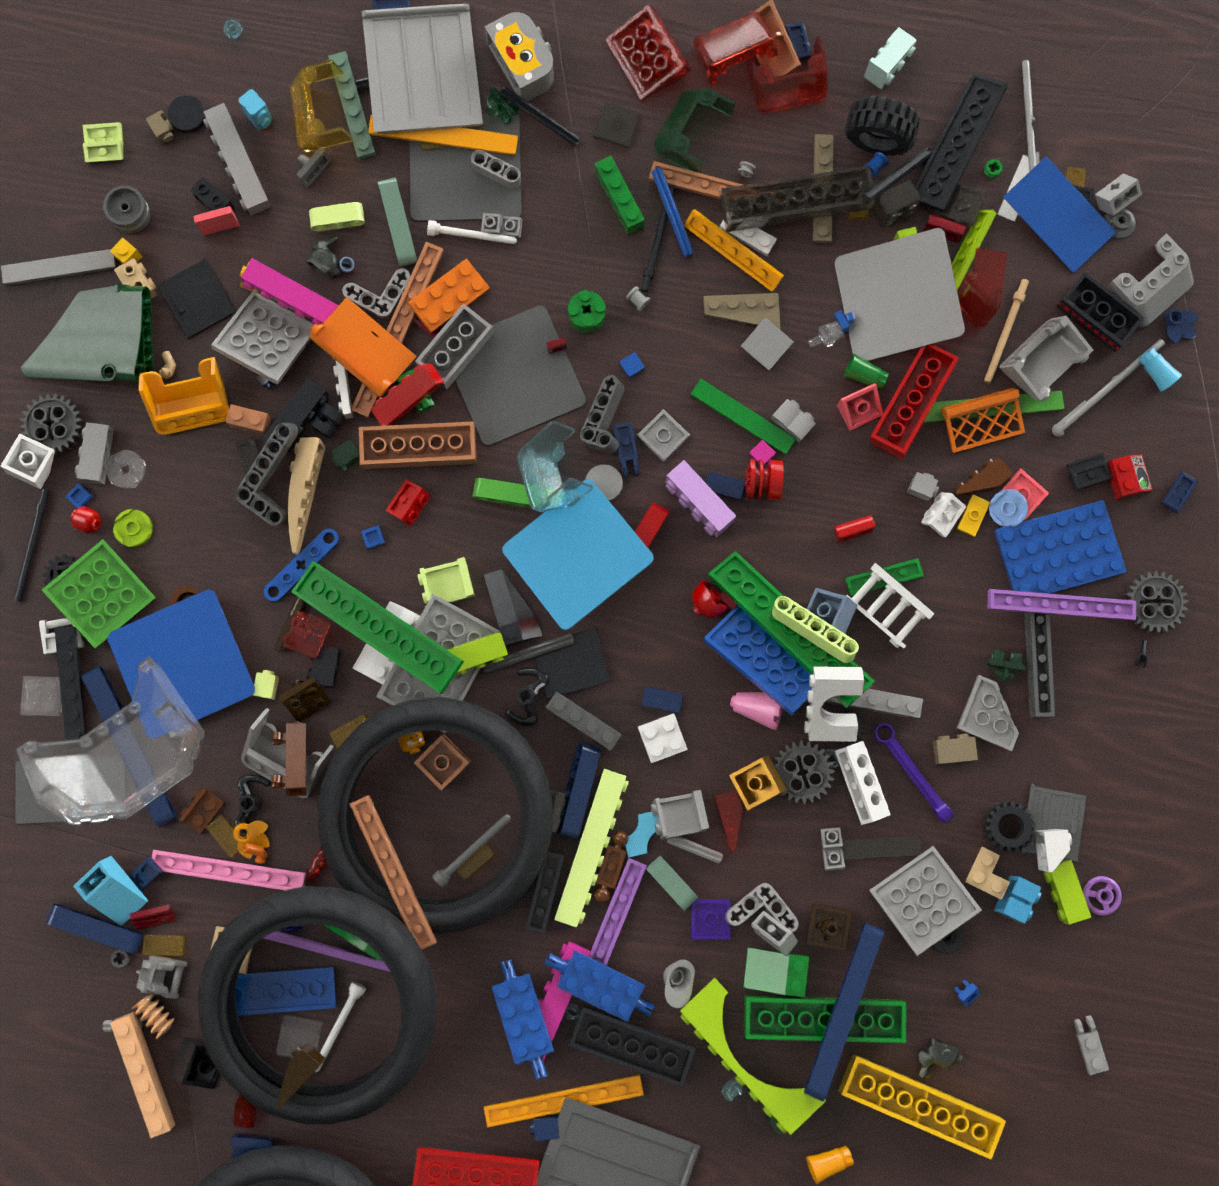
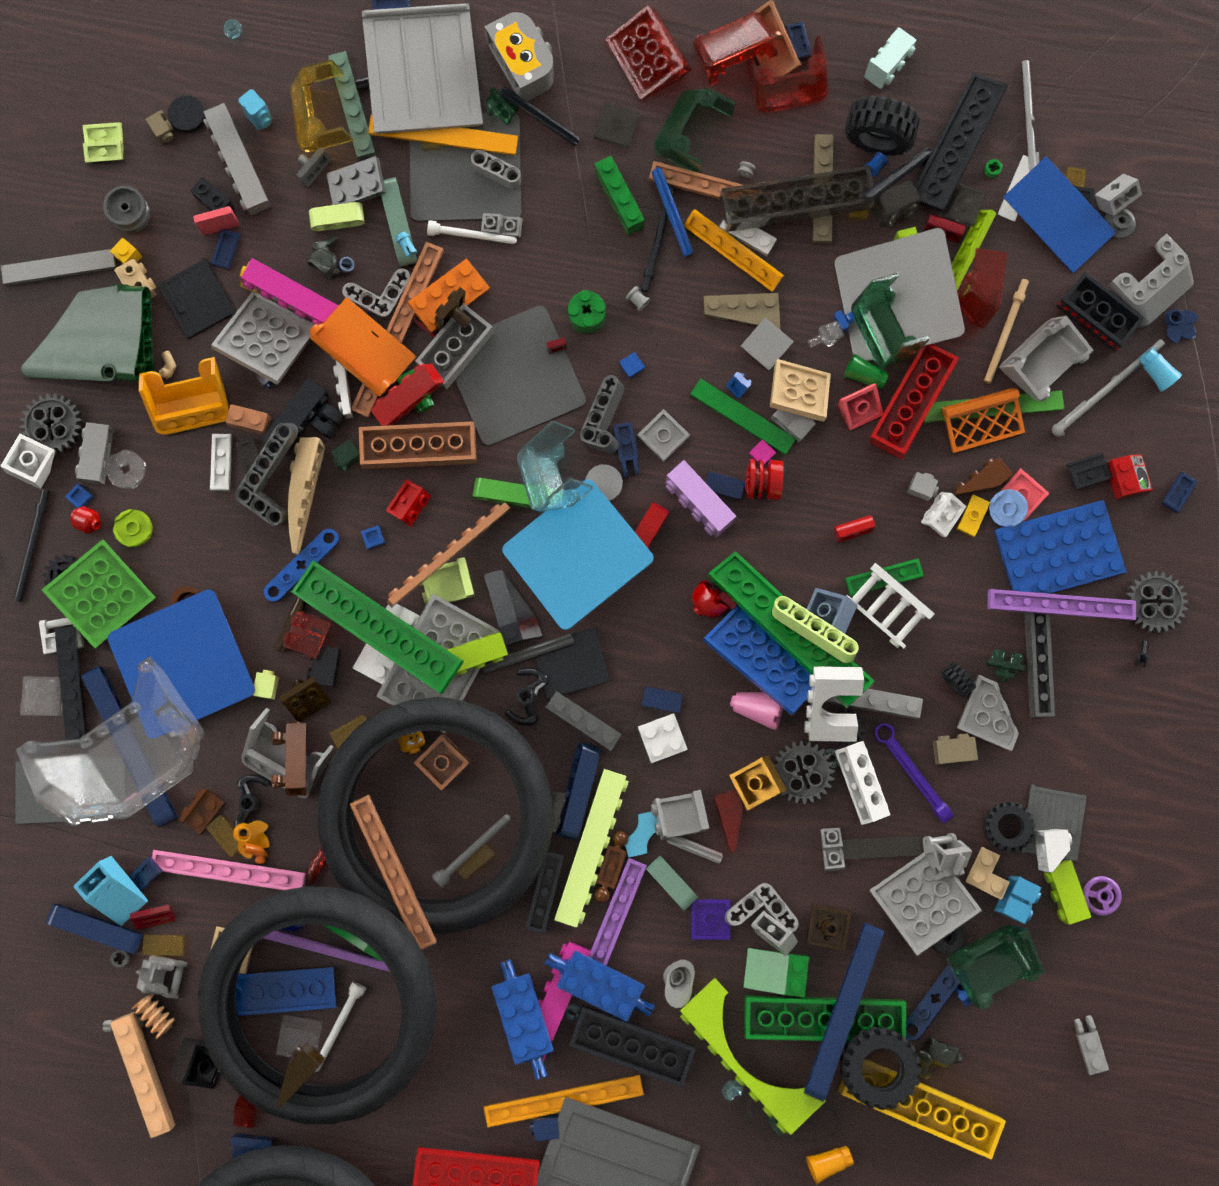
(221, 462): none -> white tile
(225, 249): none -> dark blue tile
(356, 182): none -> plate
(406, 244): none -> medium azure pin
(442, 558): none -> nougat plate
(451, 310): none -> dark brown plate
(738, 384): none -> blue tile
(800, 390): none -> tan plate
(880, 326): none -> clear green windscreen
(902, 1084): none -> black tyre
(927, 1011): none -> dark blue piece
(949, 860): none -> light grey piece
(958, 679): none -> black tyre
(996, 963): none -> clear green windscreen

